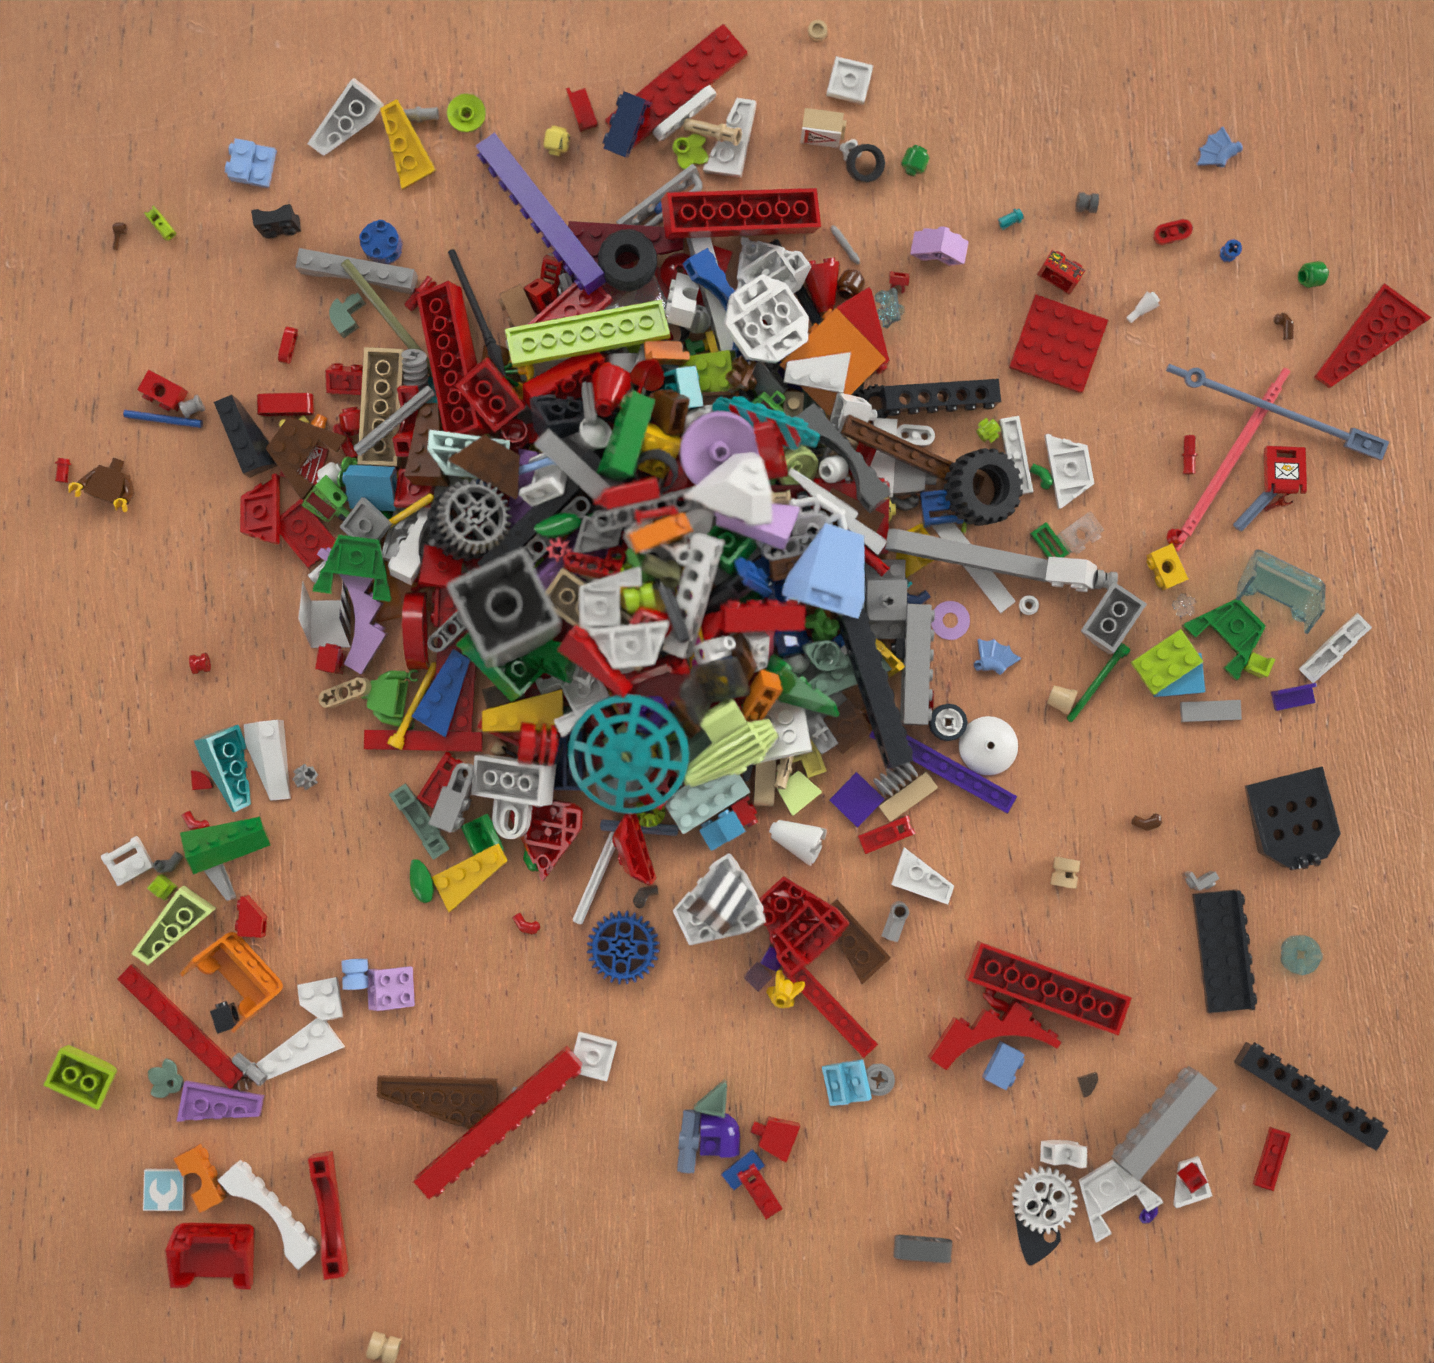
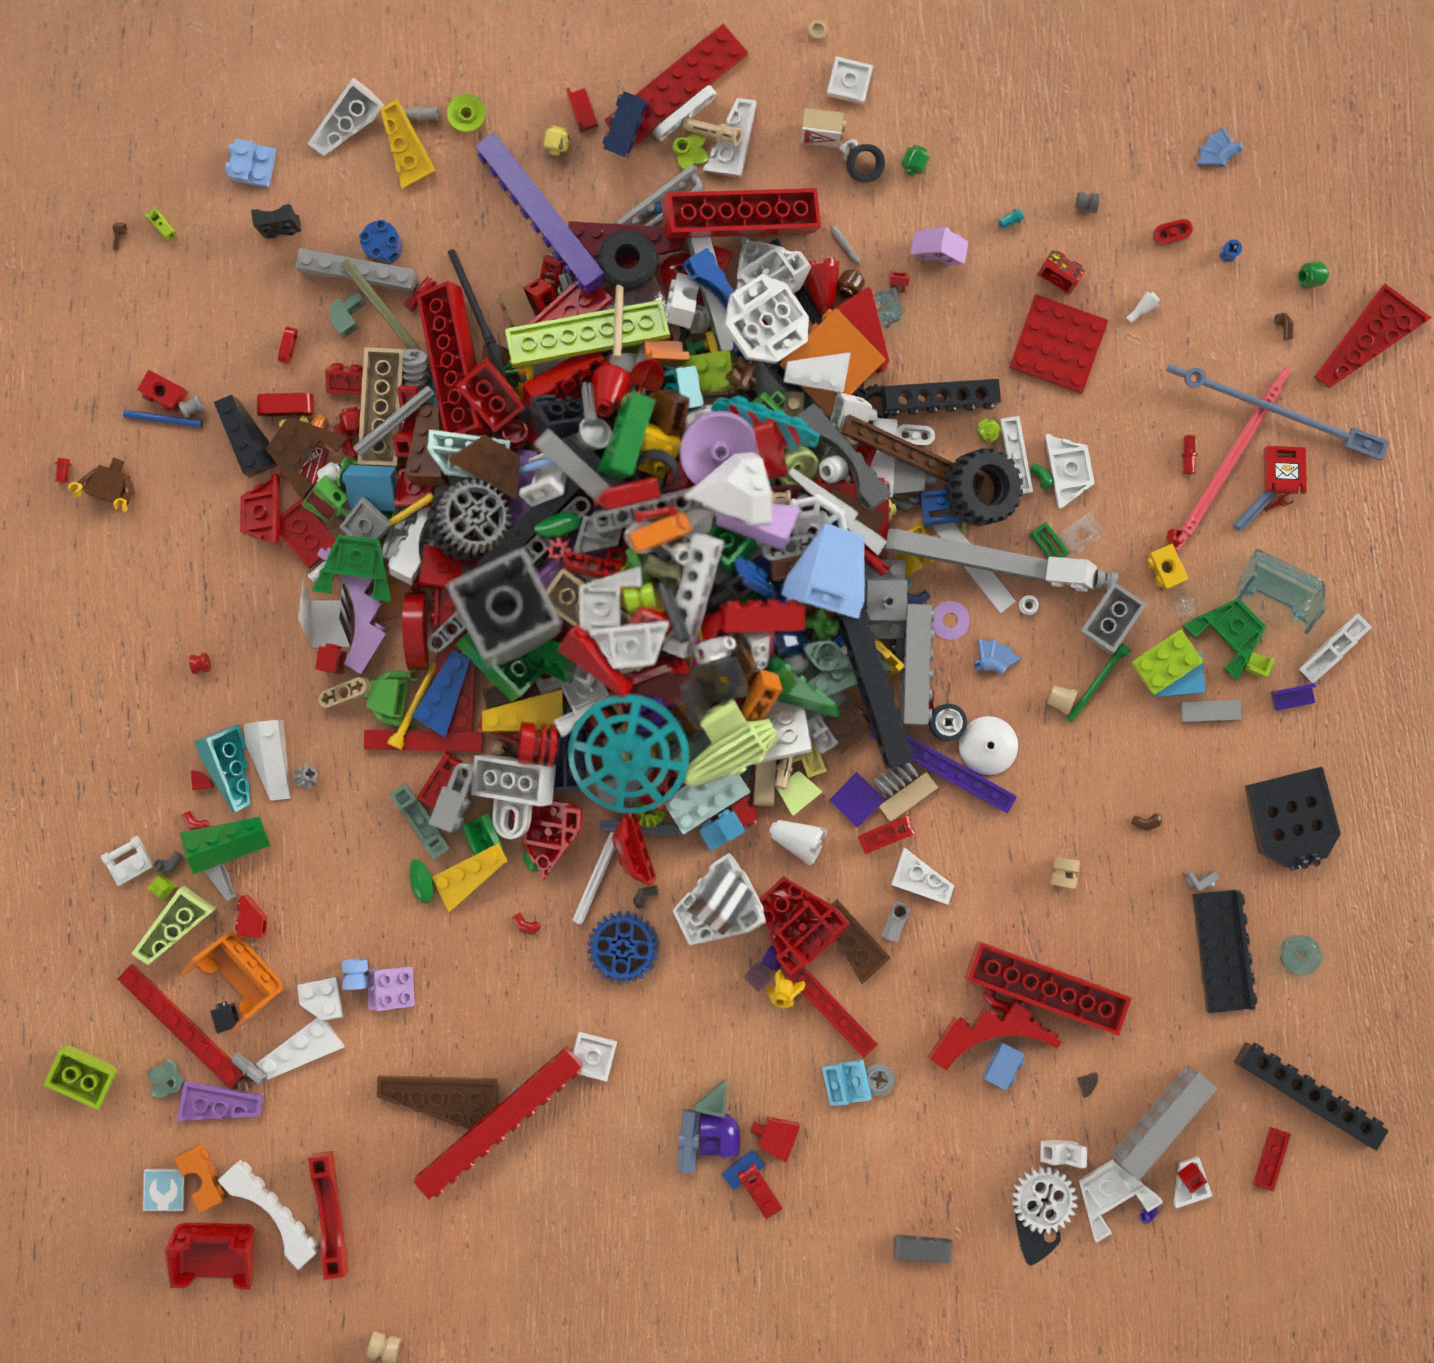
(618, 322): none -> tan bar

